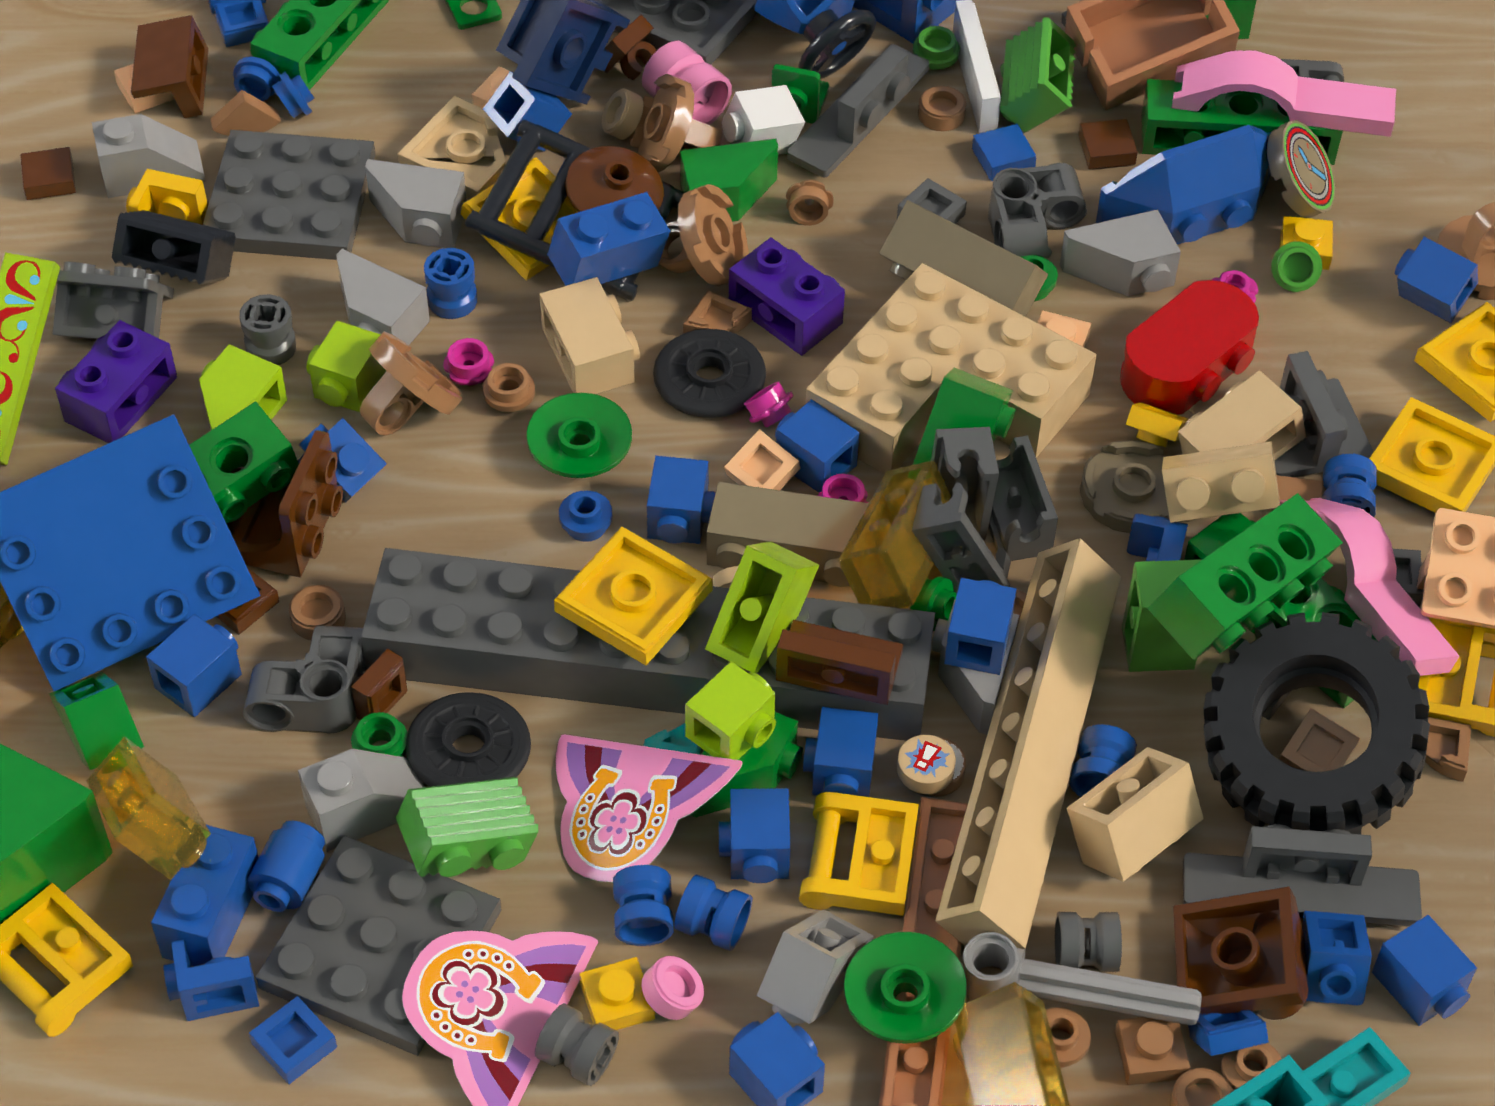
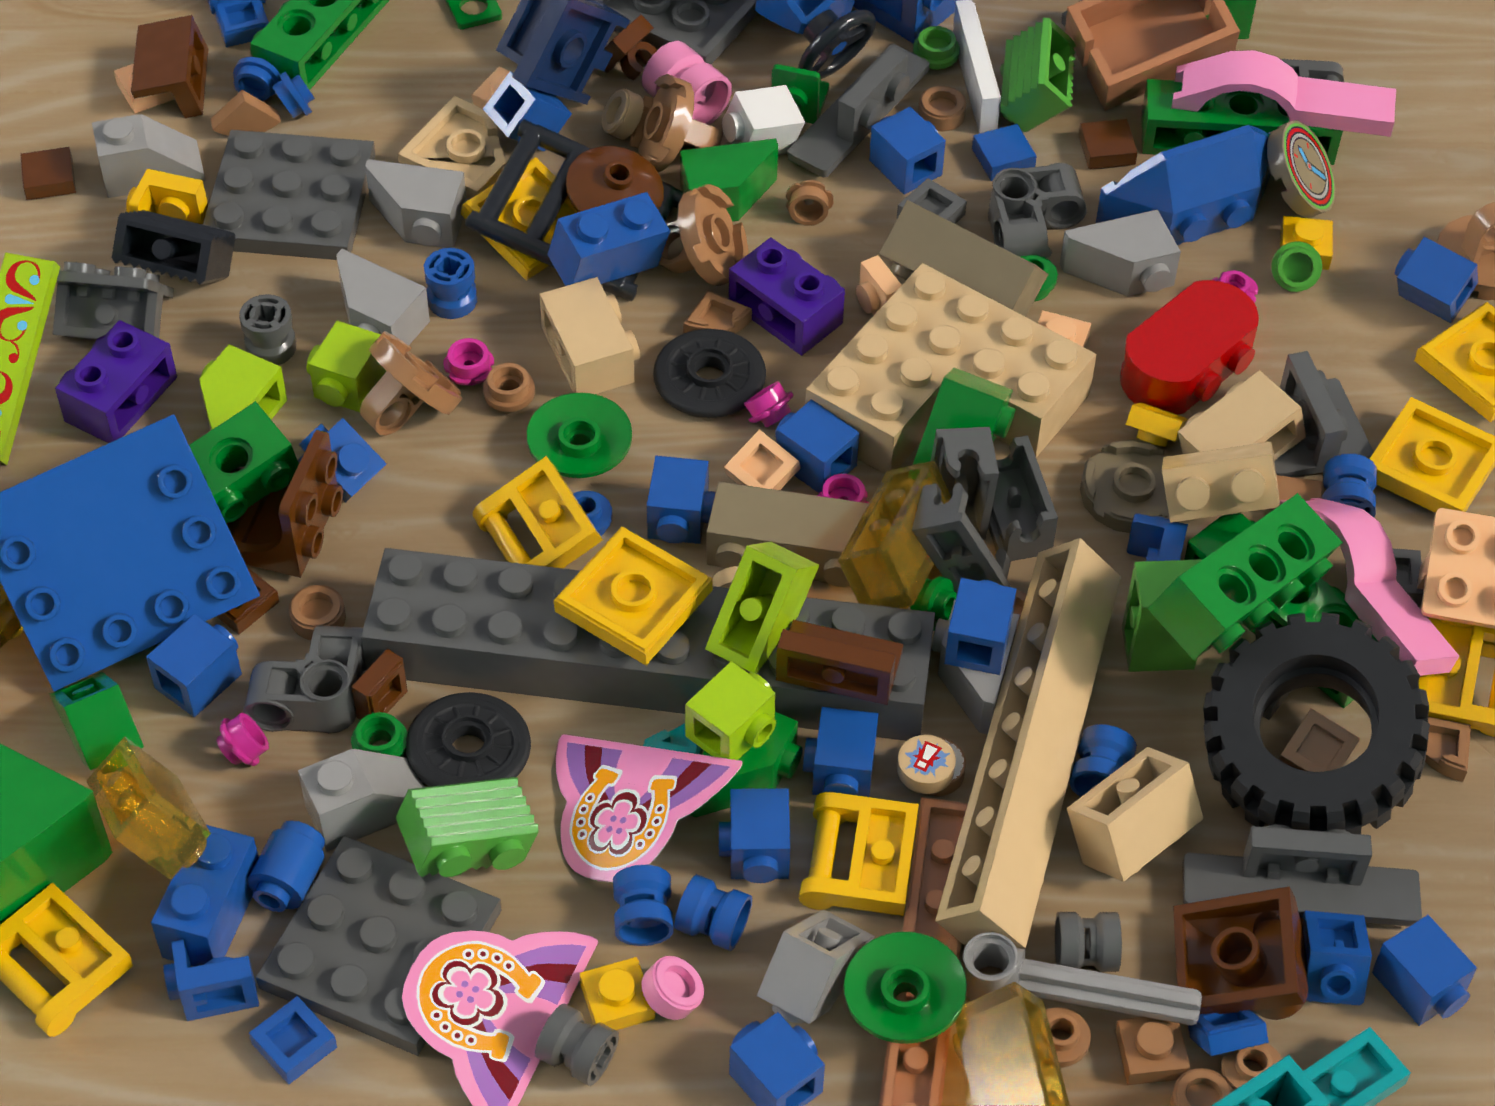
(242, 740): none -> dark pink plate
(547, 510): none -> yellow plate
(875, 284): none -> light nougat plate
(907, 149): none -> blue brick

